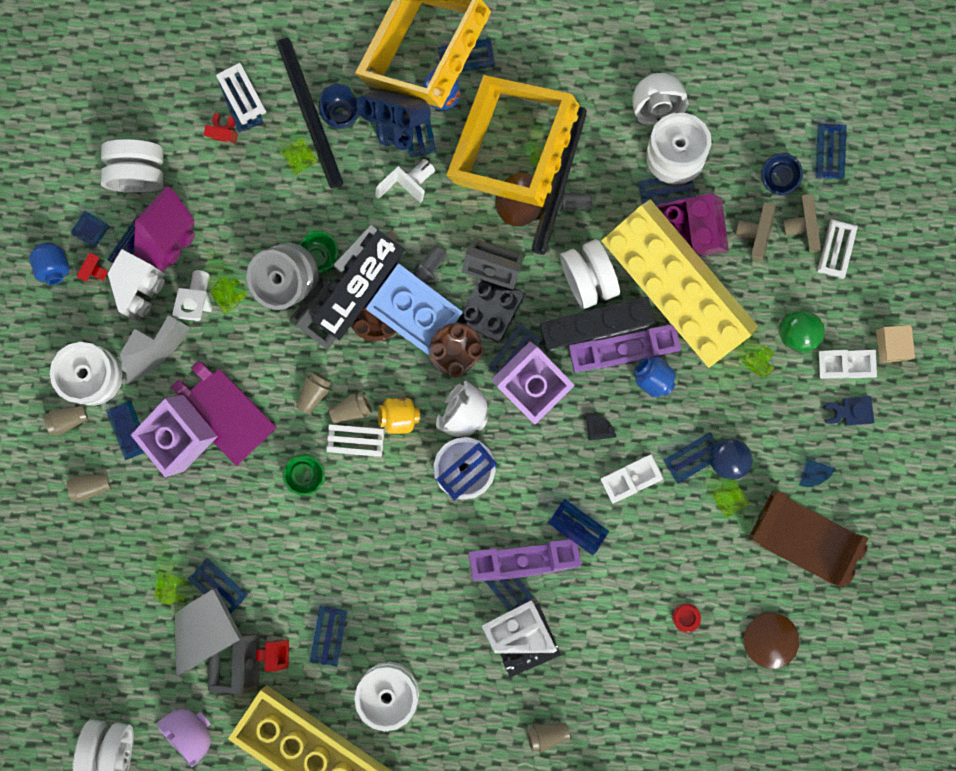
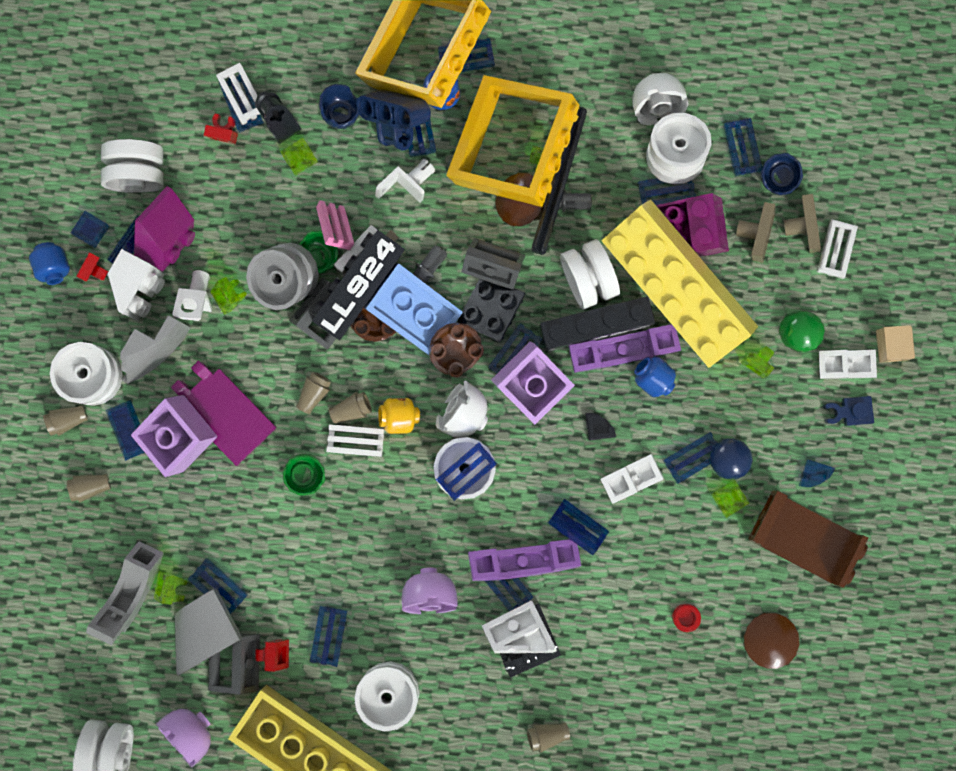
(124, 603): none -> light grey arch
(277, 116): none -> black piece
(309, 113): black axle -> none
(339, 225): none -> bright pink tile
(429, 592): none -> lavender cylinder
(733, 151): none -> tile
(829, 174): clear blue tile -> none

